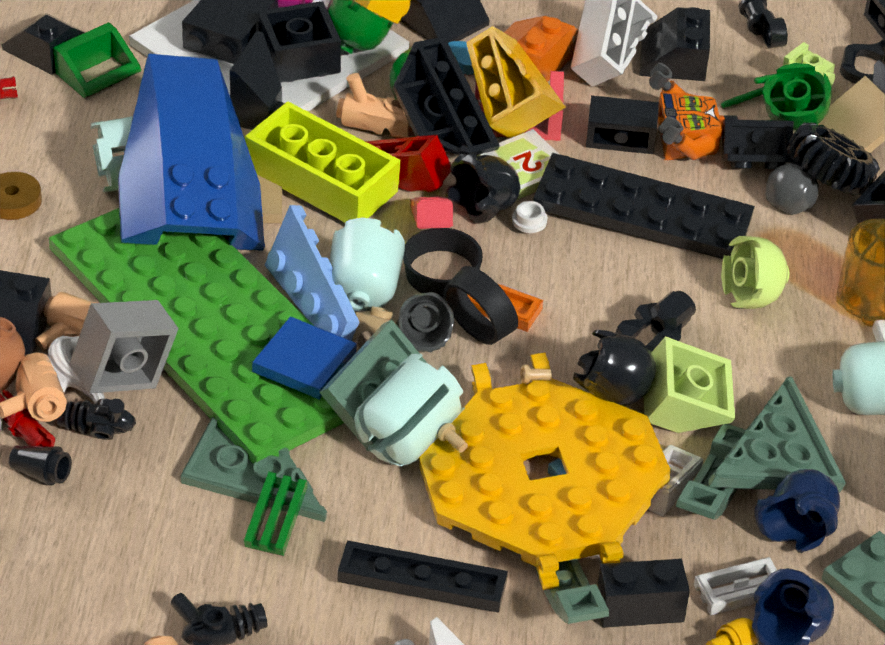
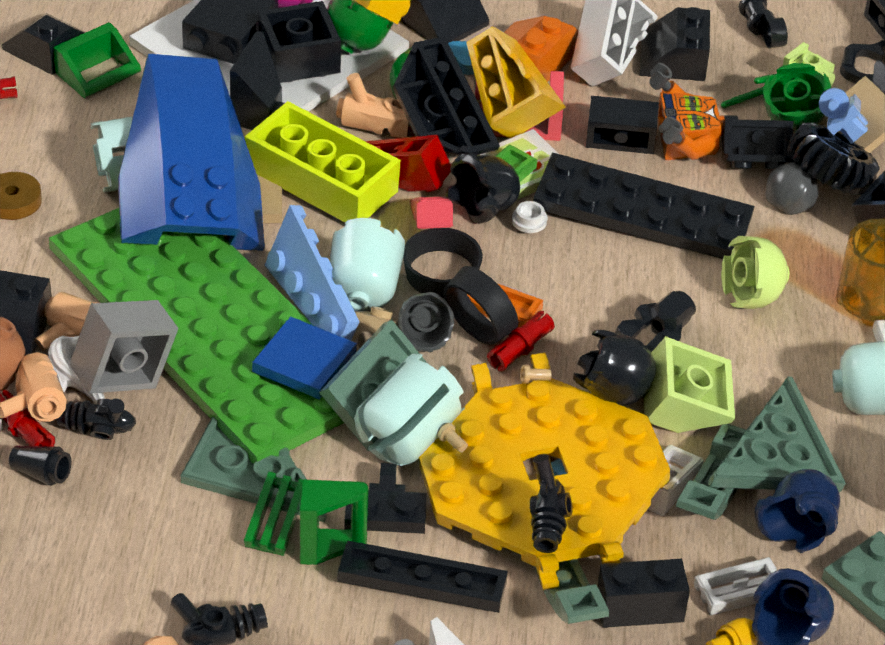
(323, 497): none -> green tile
(391, 507): none -> black hinge
(519, 160): none -> bright green tile
(520, 341): none -> red pin
(548, 507): none -> black piece
(843, 113): none -> light blue hips

